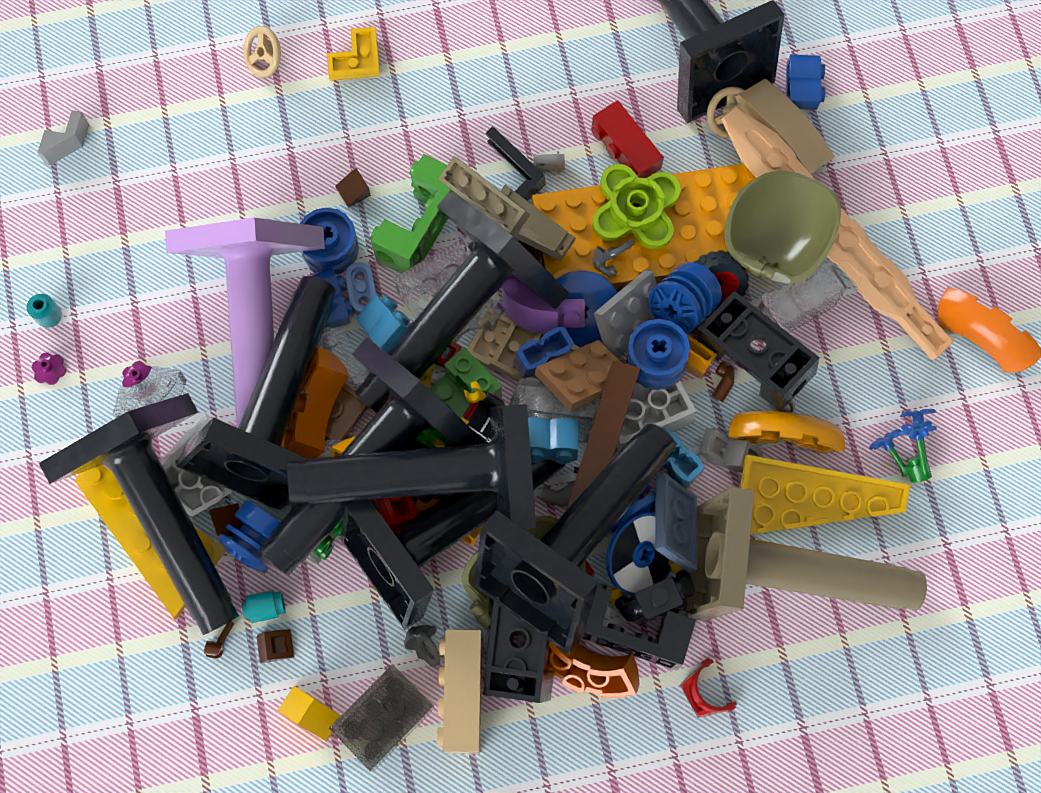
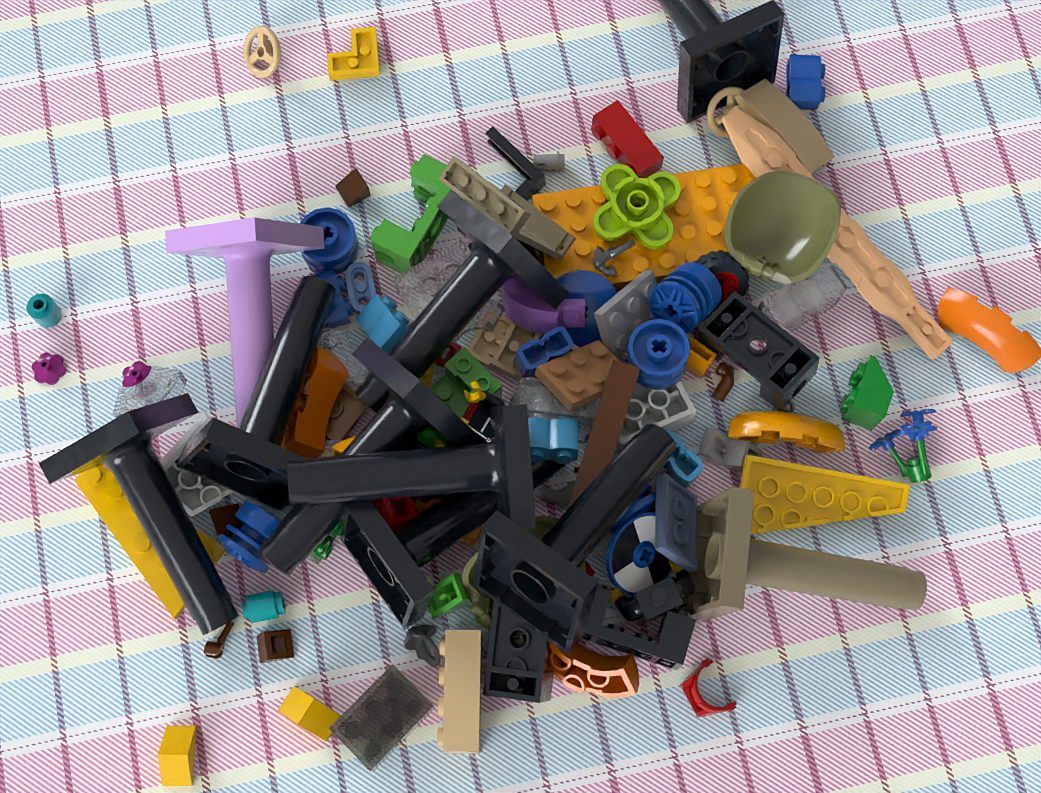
(59, 145): light grey slope -> none
(177, 755): none -> yellow slope
(448, 596): none -> bright green slope
(868, 397): none -> green slope

